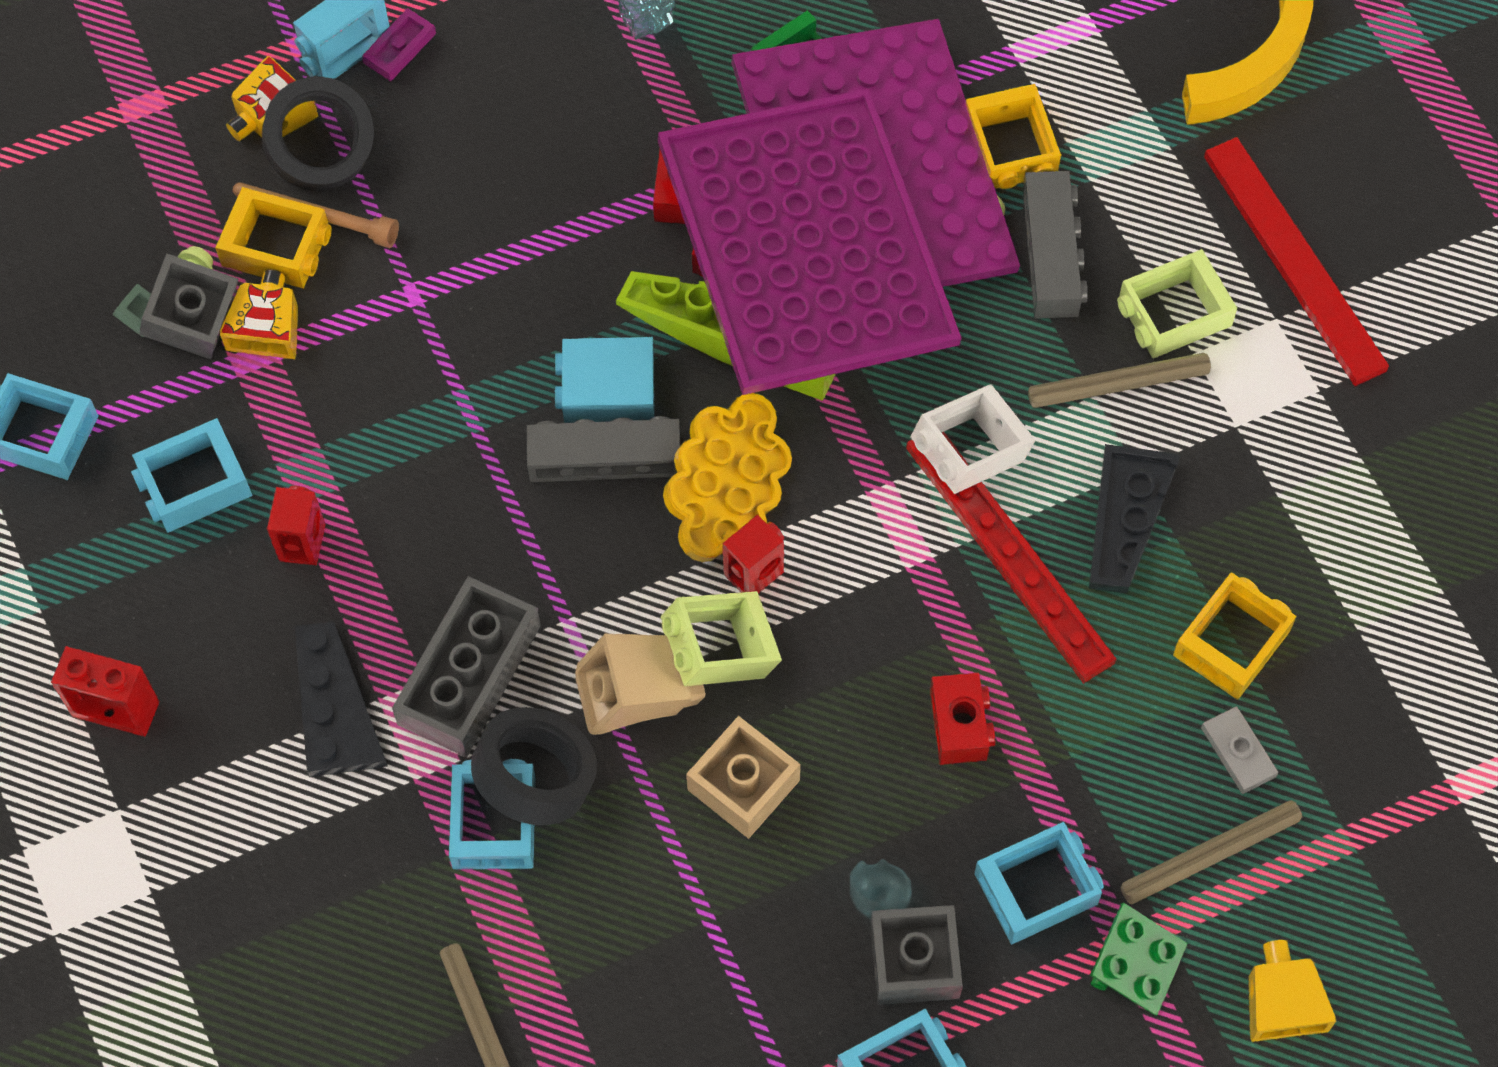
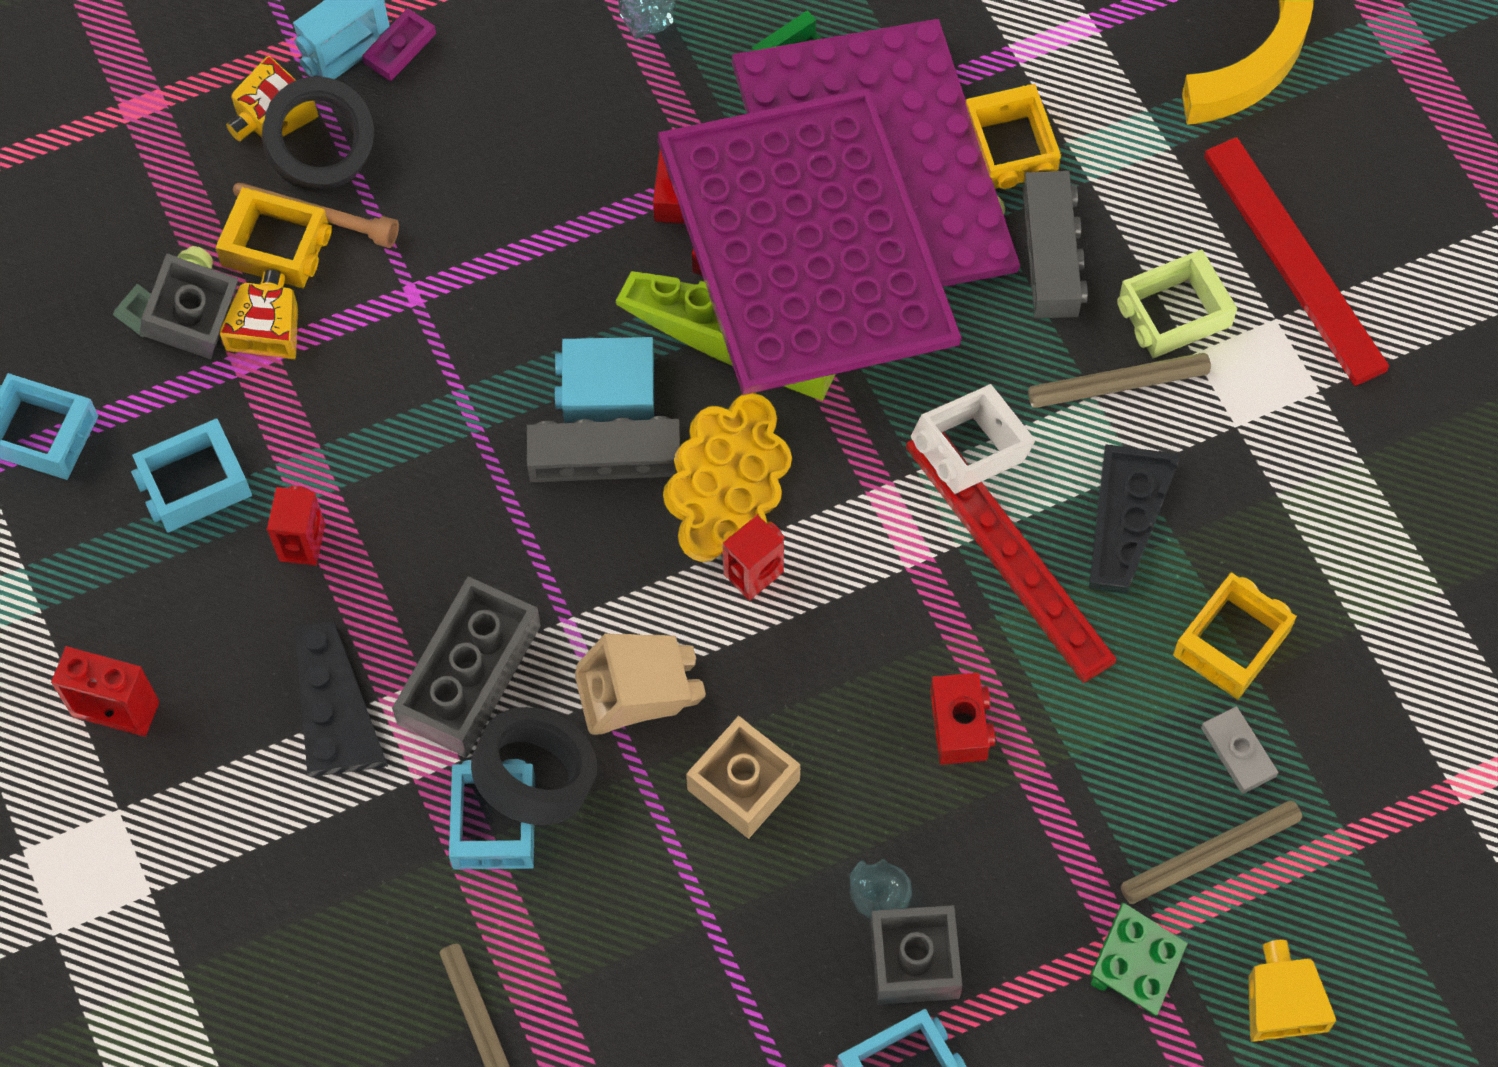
(746, 616): yellowish green window -> none
(1002, 900): medium azure window -> none

